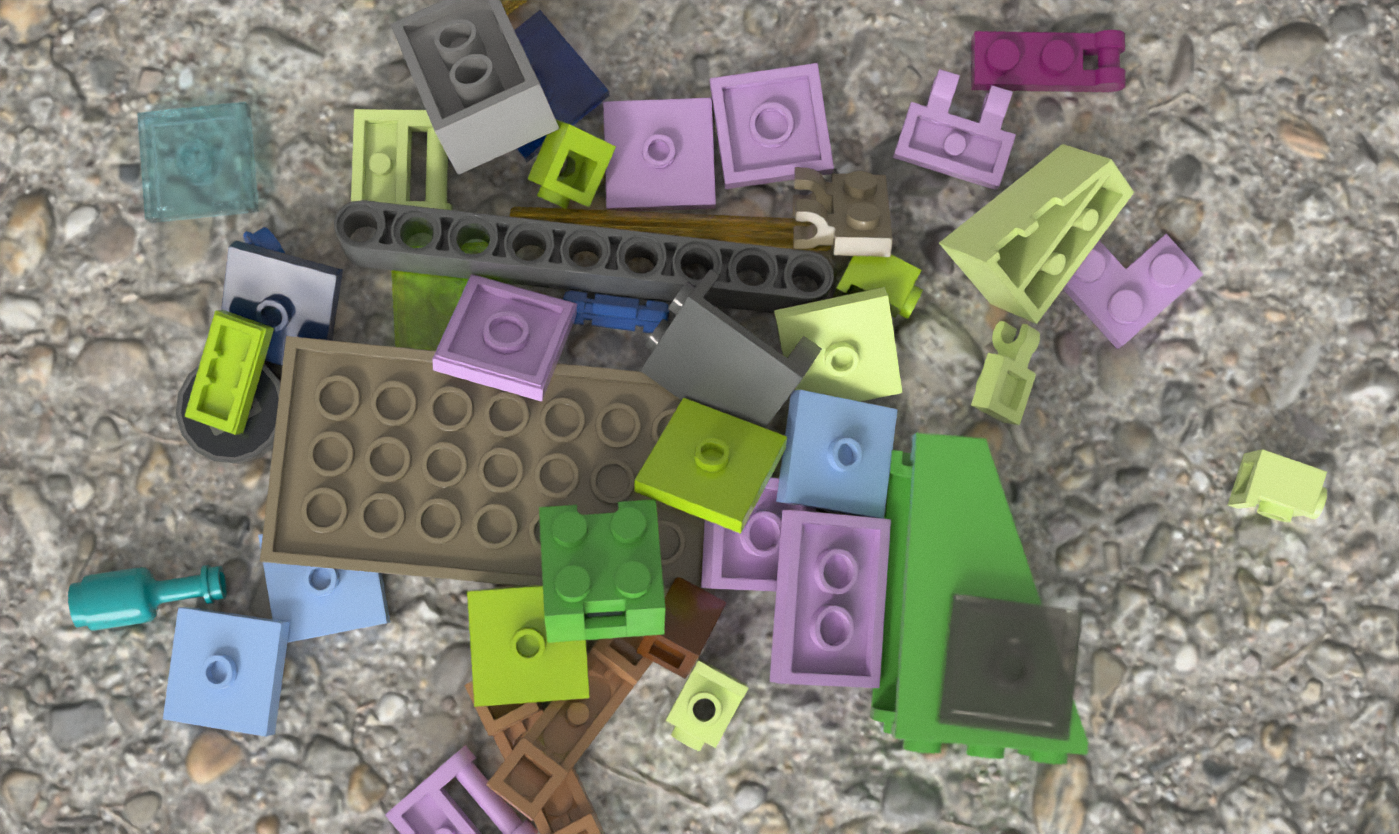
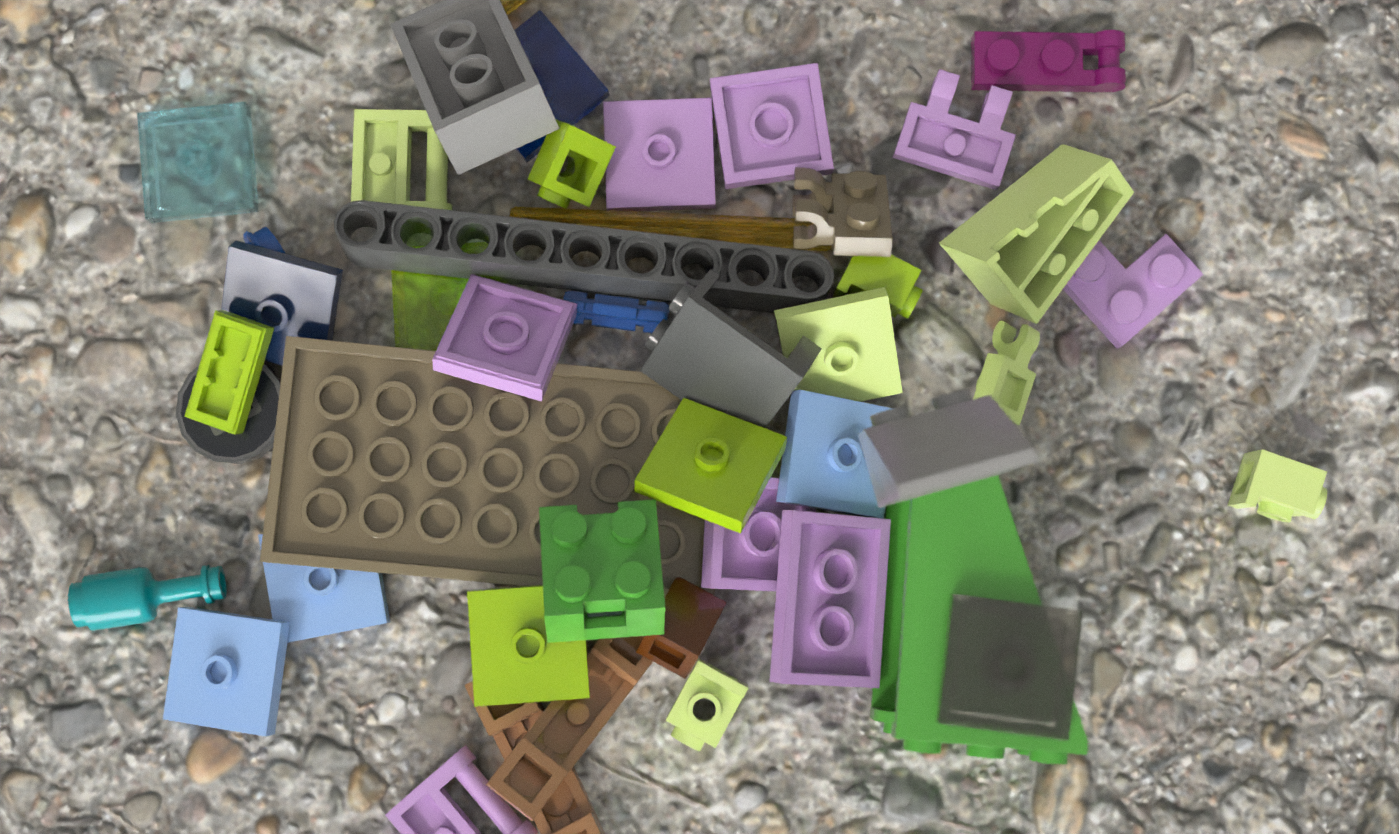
(942, 447): none -> light grey slope

